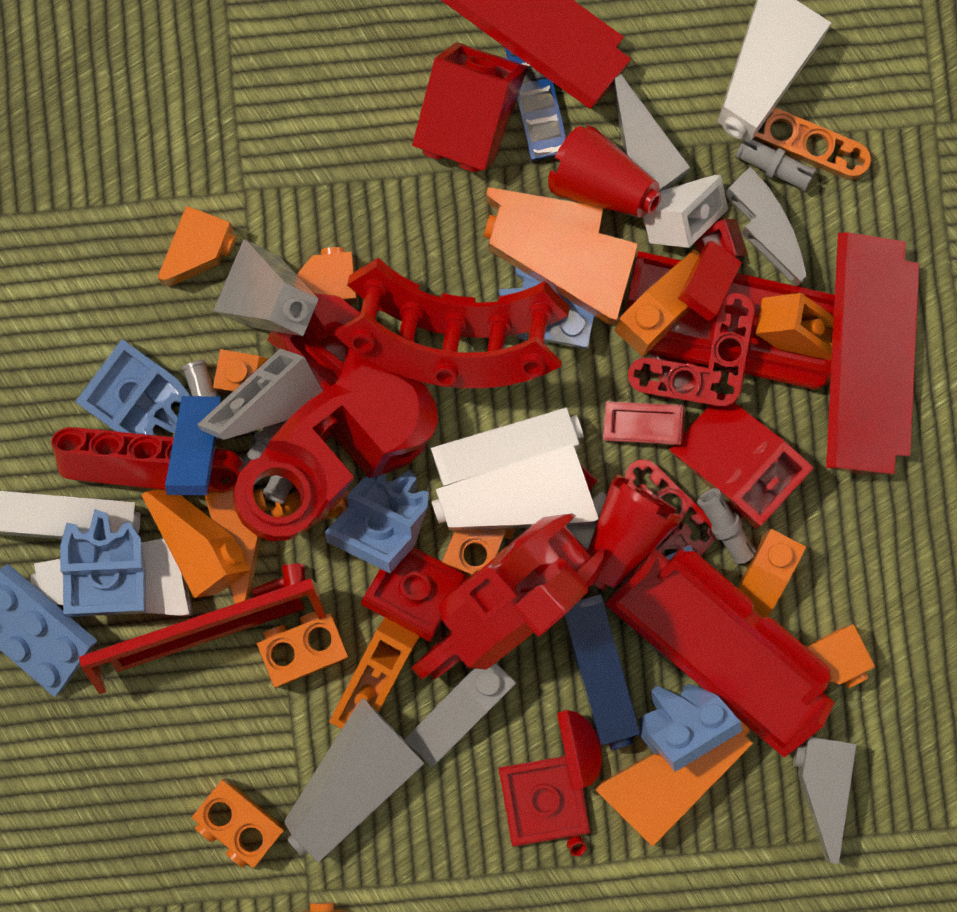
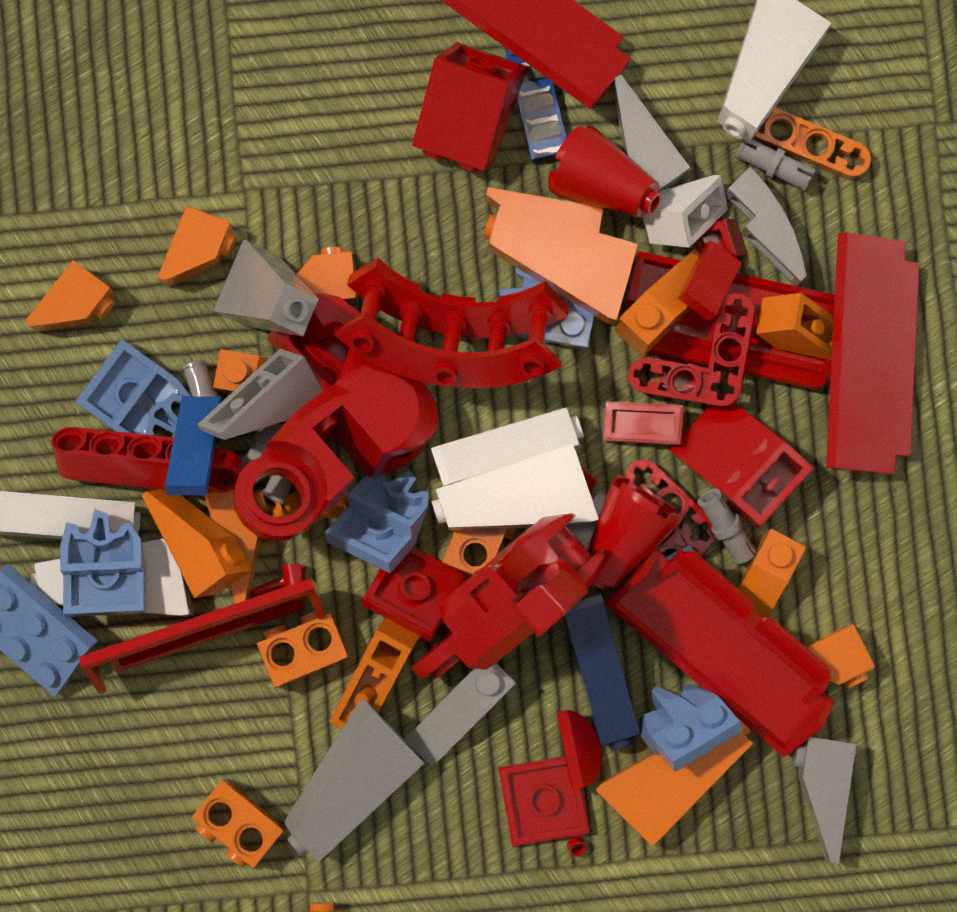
(72, 301): none -> orange slope

